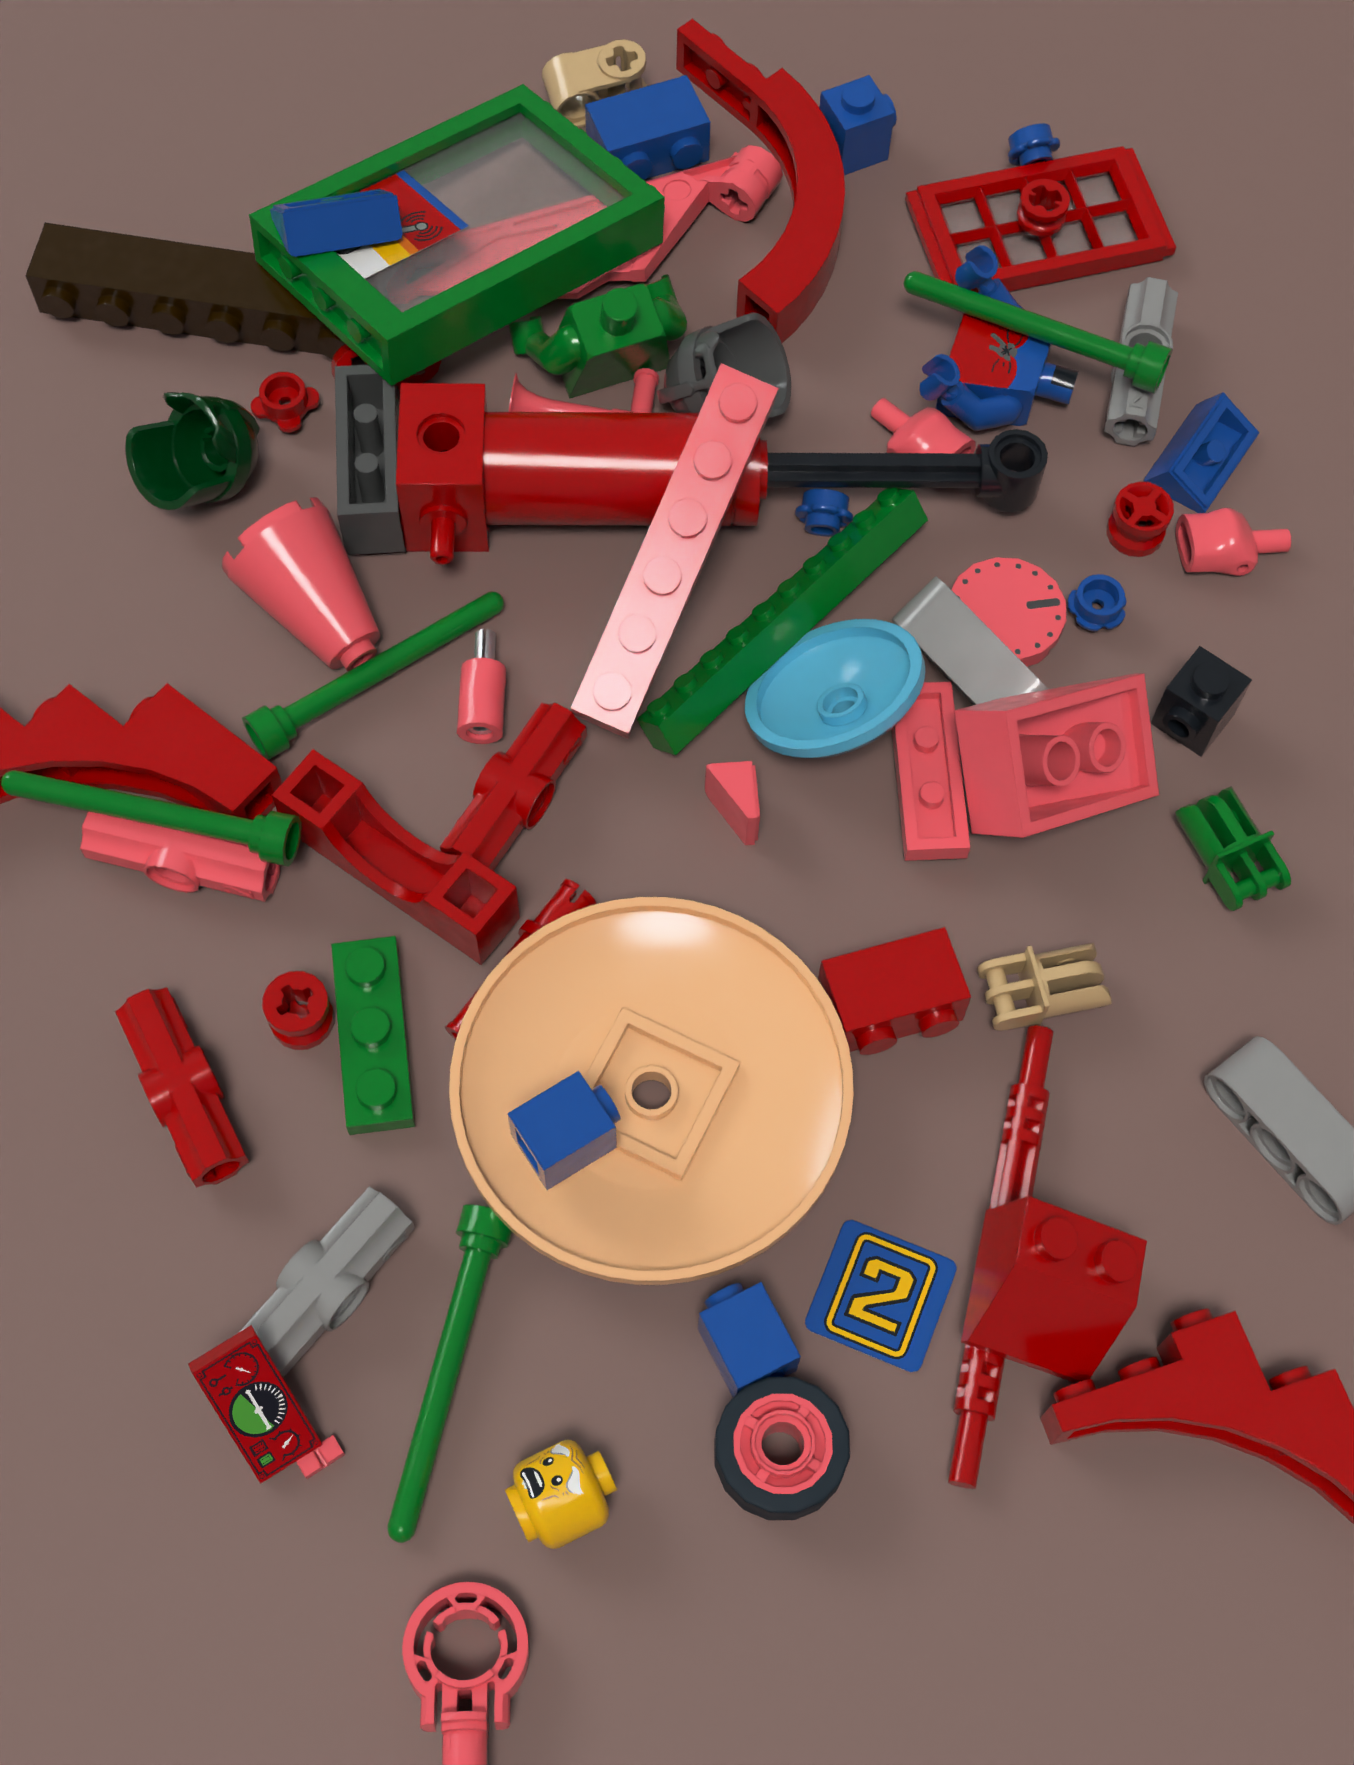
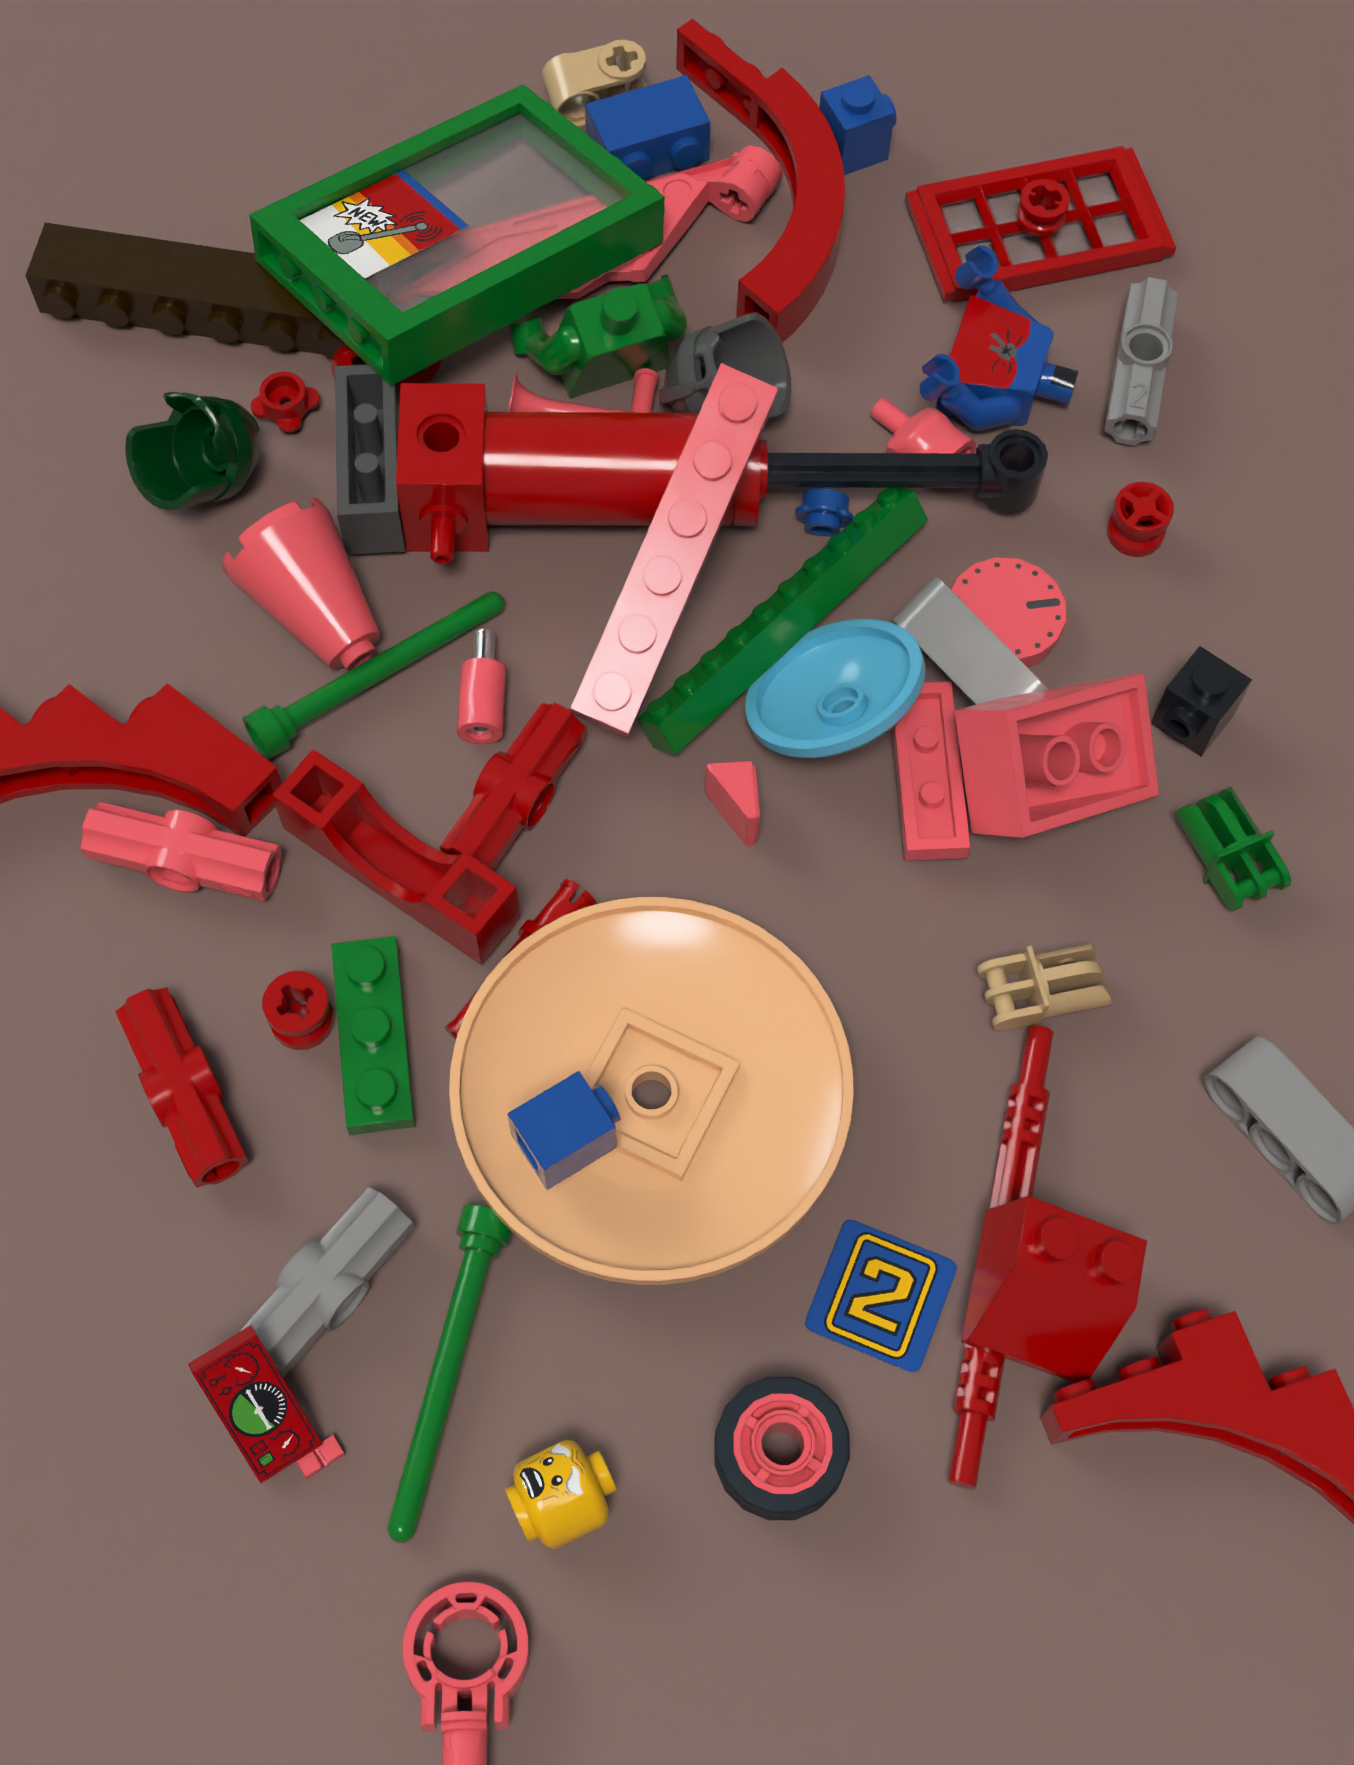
(269, 836): green piece -> none
(338, 222): blue slope -> none
(746, 1336): blue brick -> none
(896, 990): red piece -> none
(1032, 145): blue plate -> none
(1102, 591): blue plate -> none
(1141, 363): green piece -> none
(1203, 453): blue slope -> none
(1225, 542): coral piece -> none

